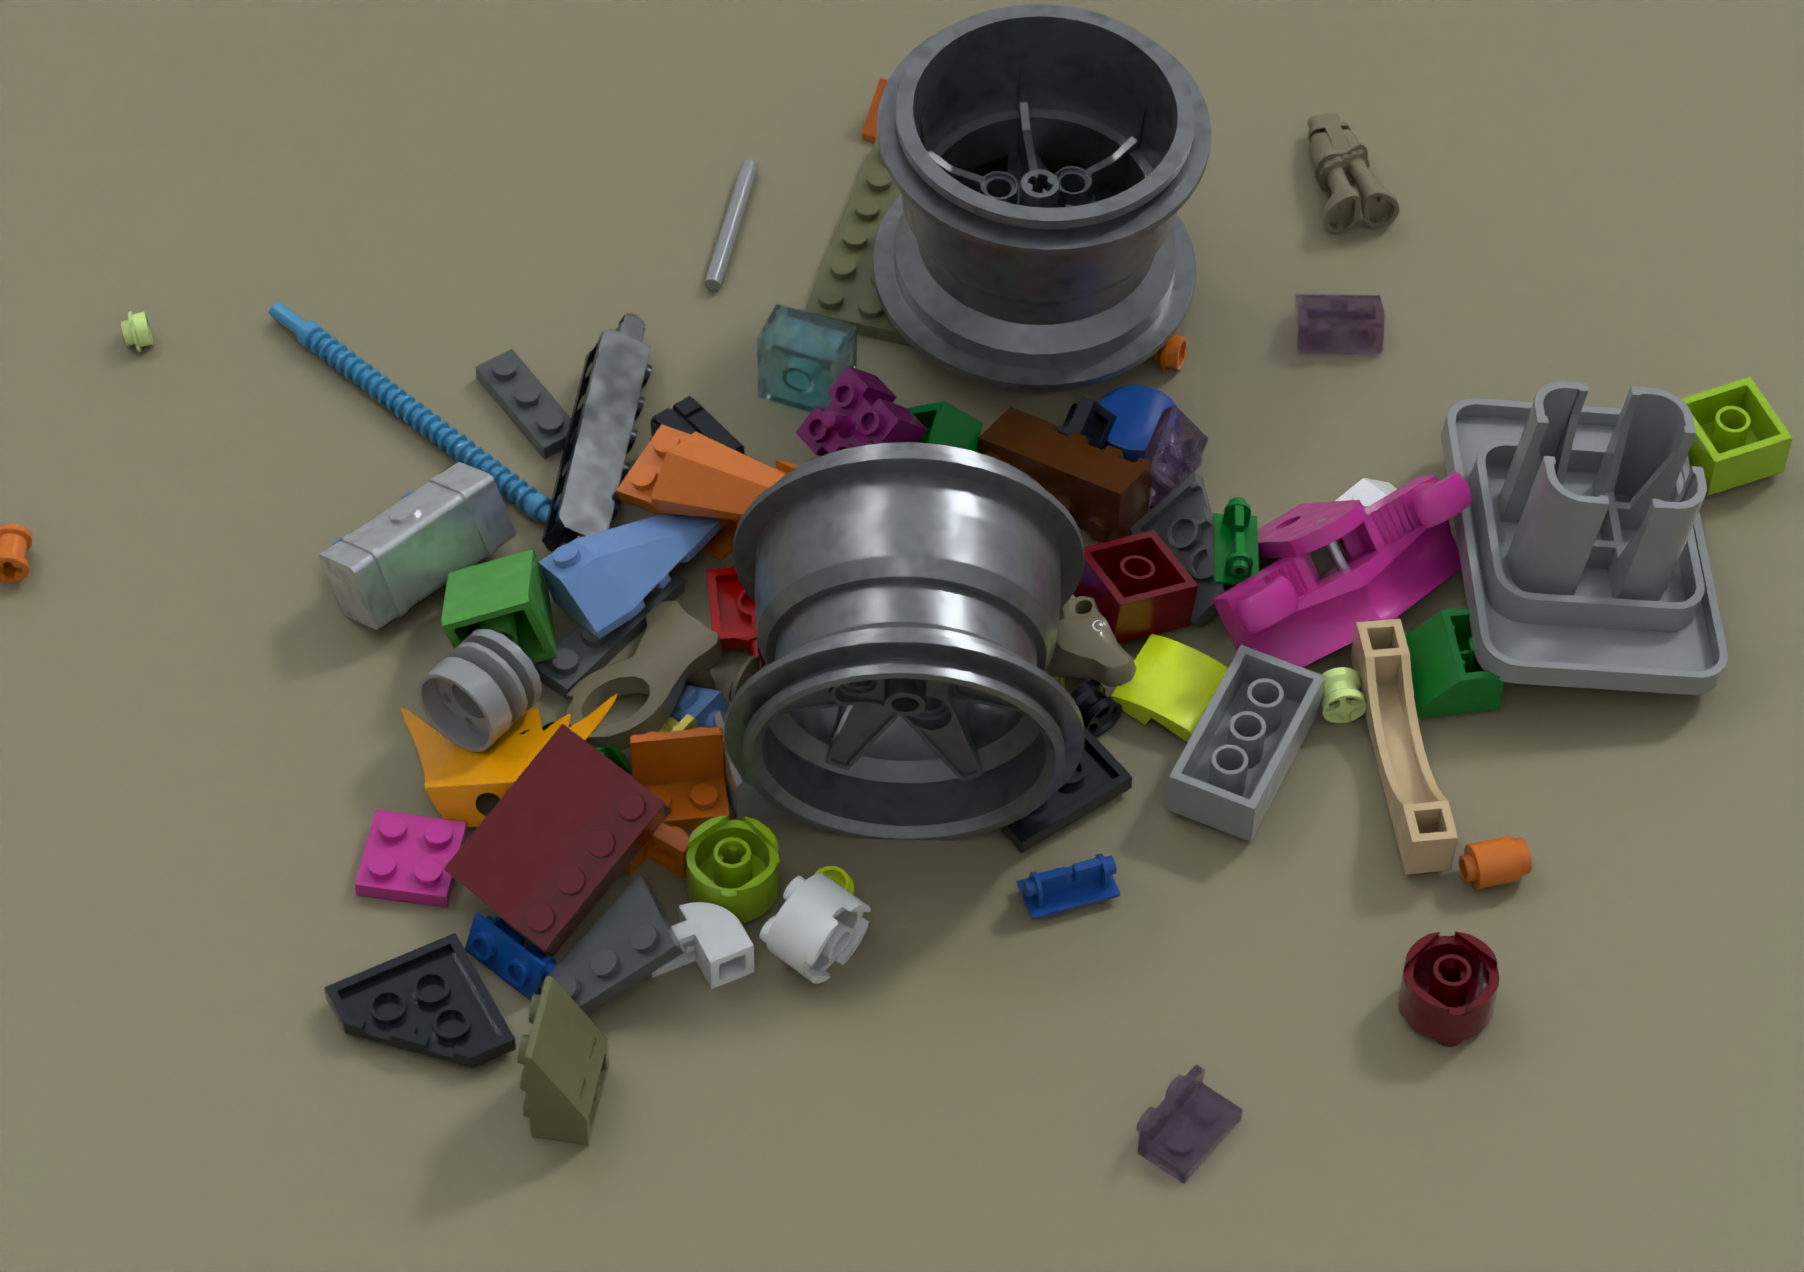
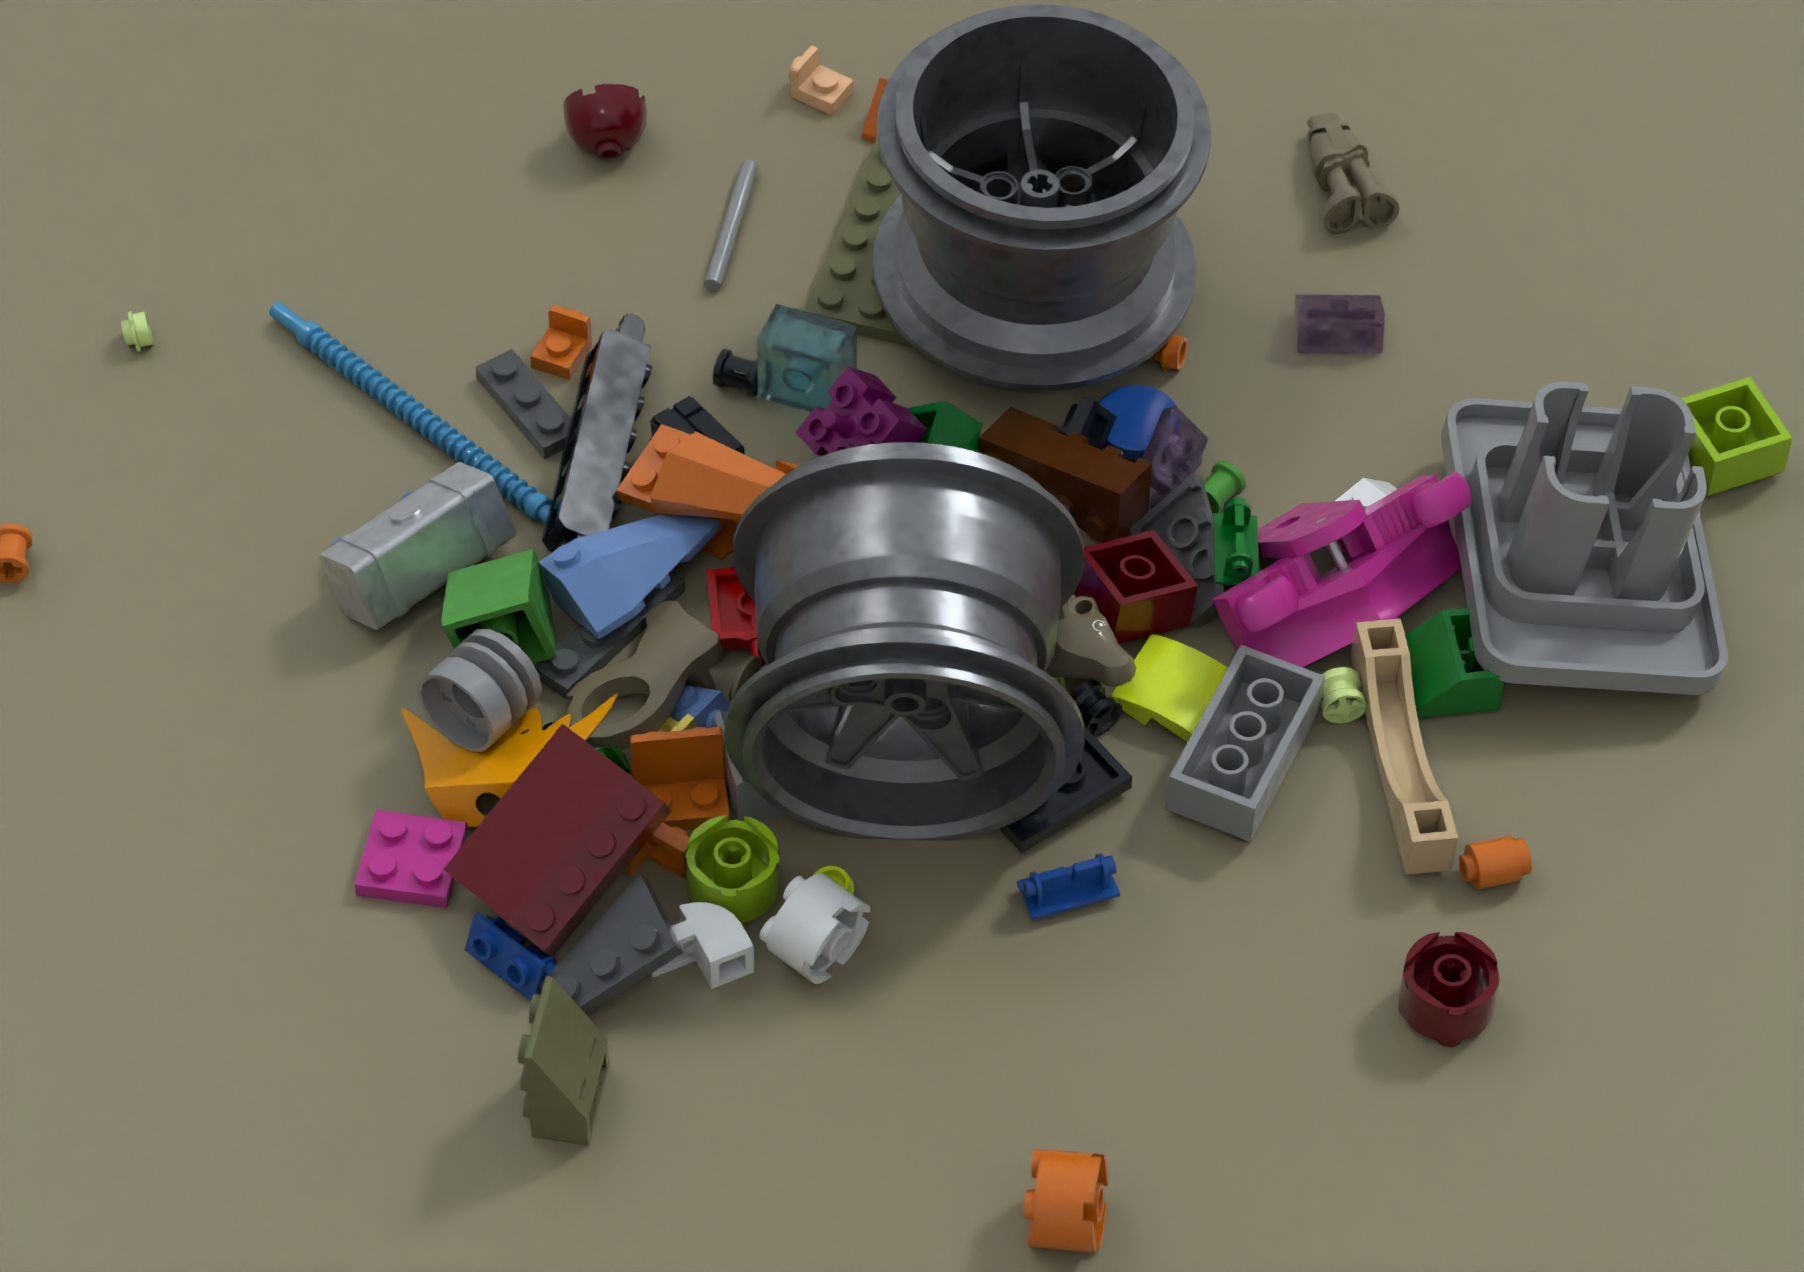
(426, 1005): black plate -> none
(563, 343): none -> orange bracket
(606, 120): none -> dark red cylinder
(725, 373): none -> black bush
(817, 84): none -> light nougat bracket
(1067, 1200): none -> orange brick
(1186, 1125): clear purple bracket -> none
(1223, 484): none -> bright green bush

